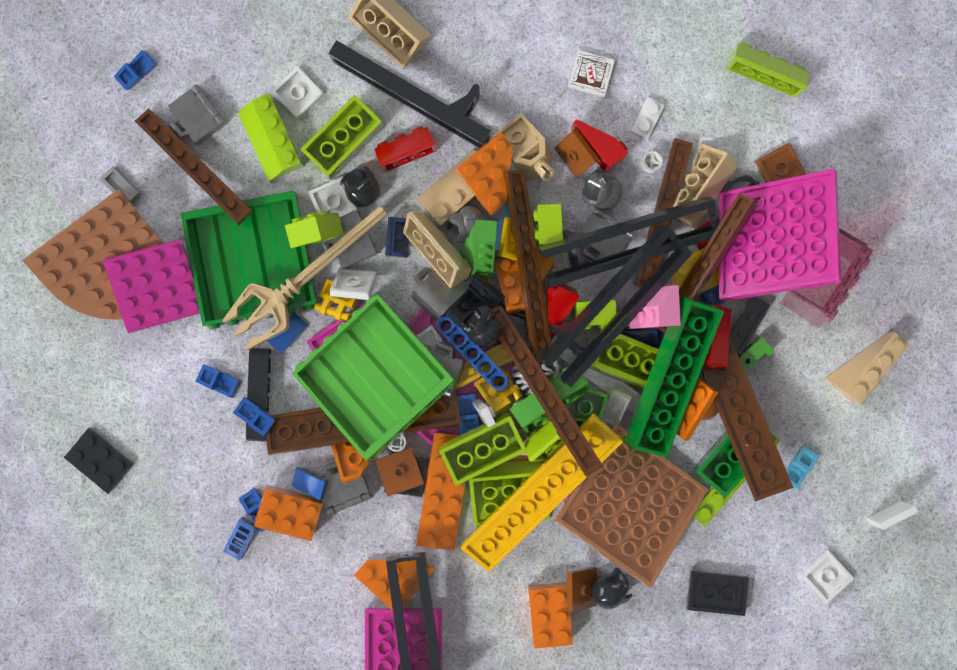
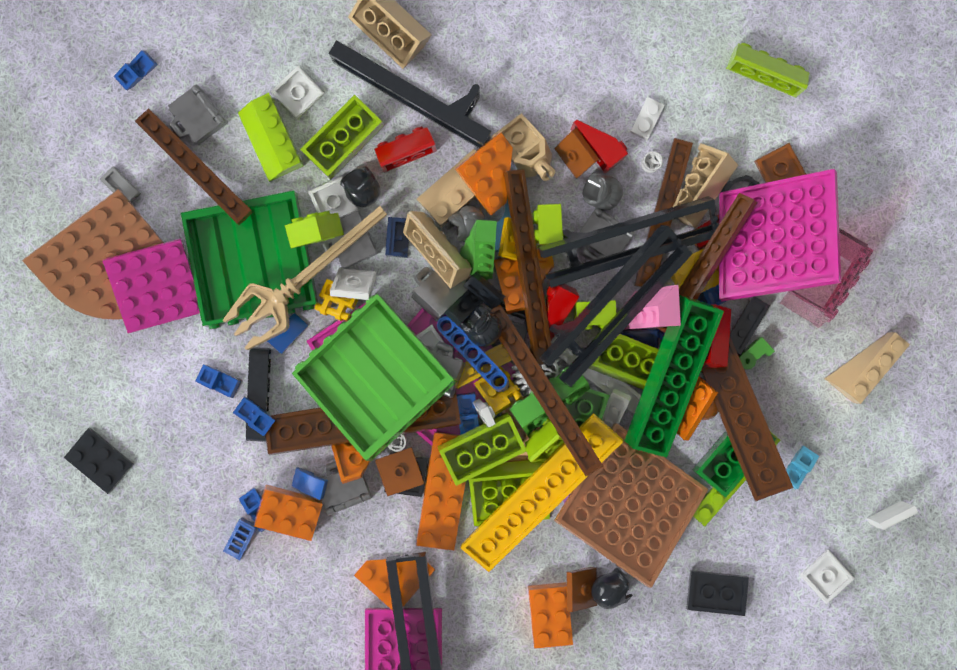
(591, 73): tile -> none

